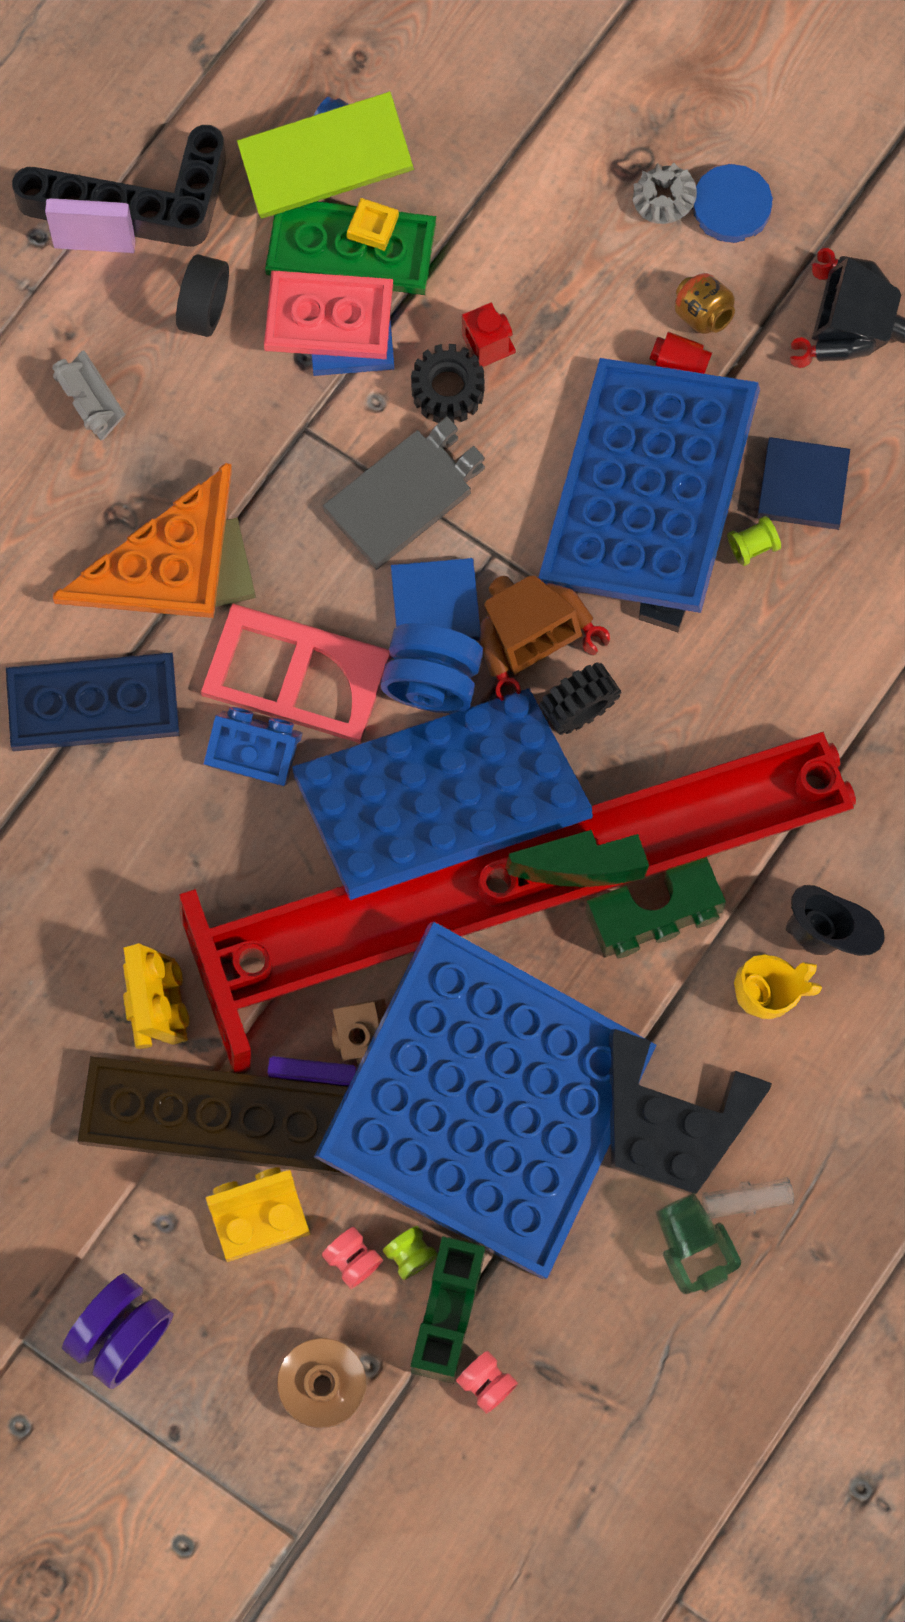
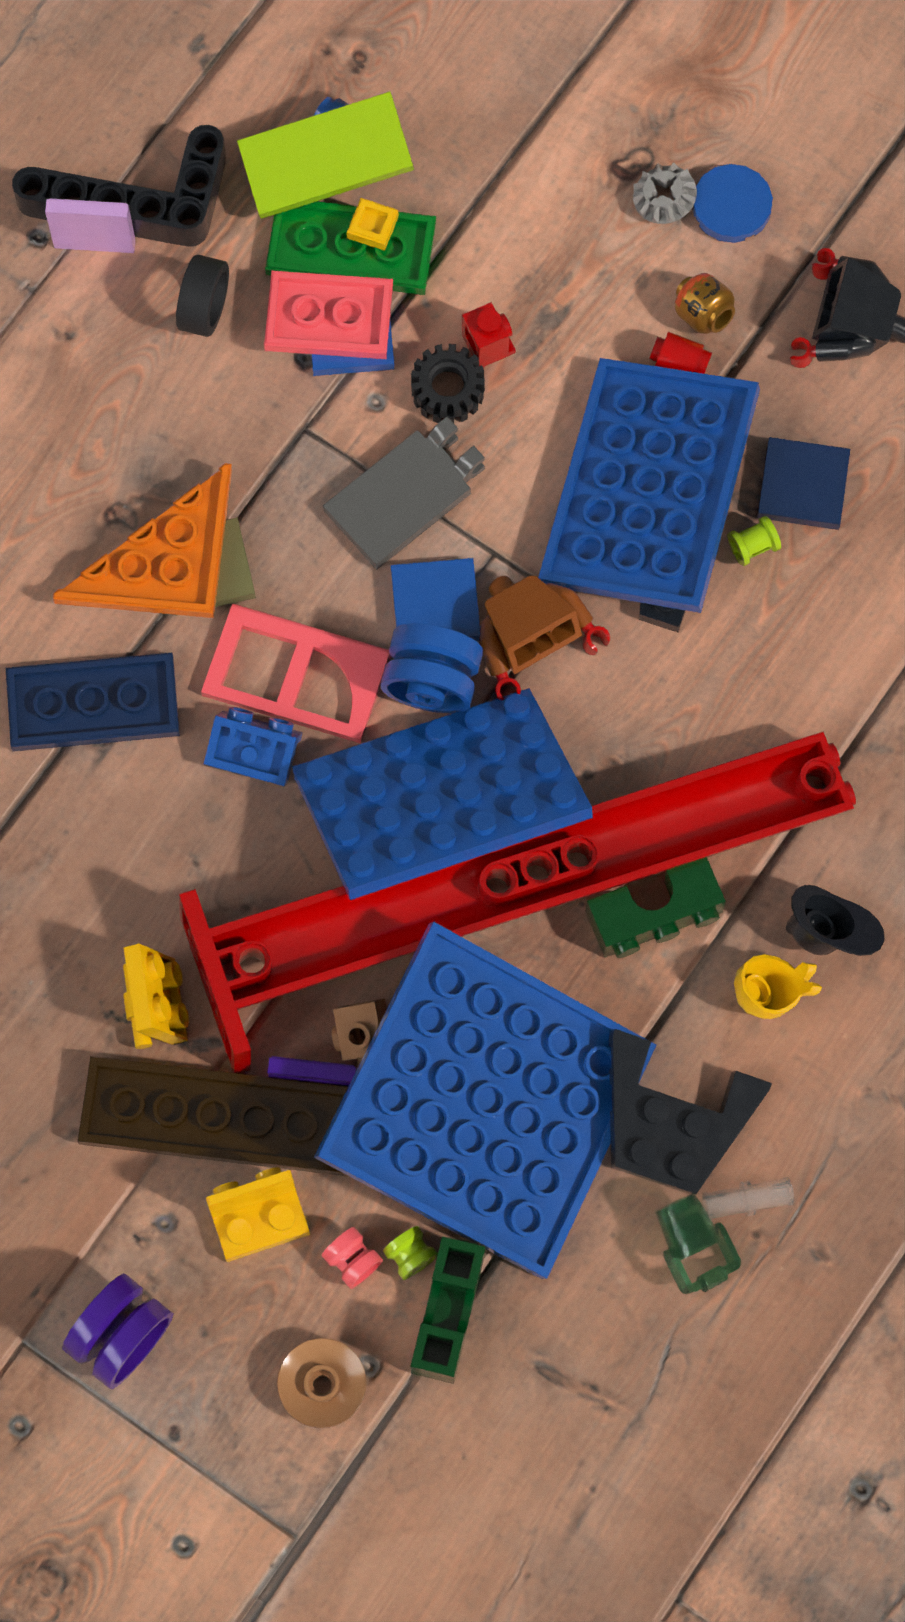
(90, 394): light grey hinge -> none
(479, 1374): coral wheel -> none
(580, 698): black tyre -> none
(580, 861): dark green slope -> none

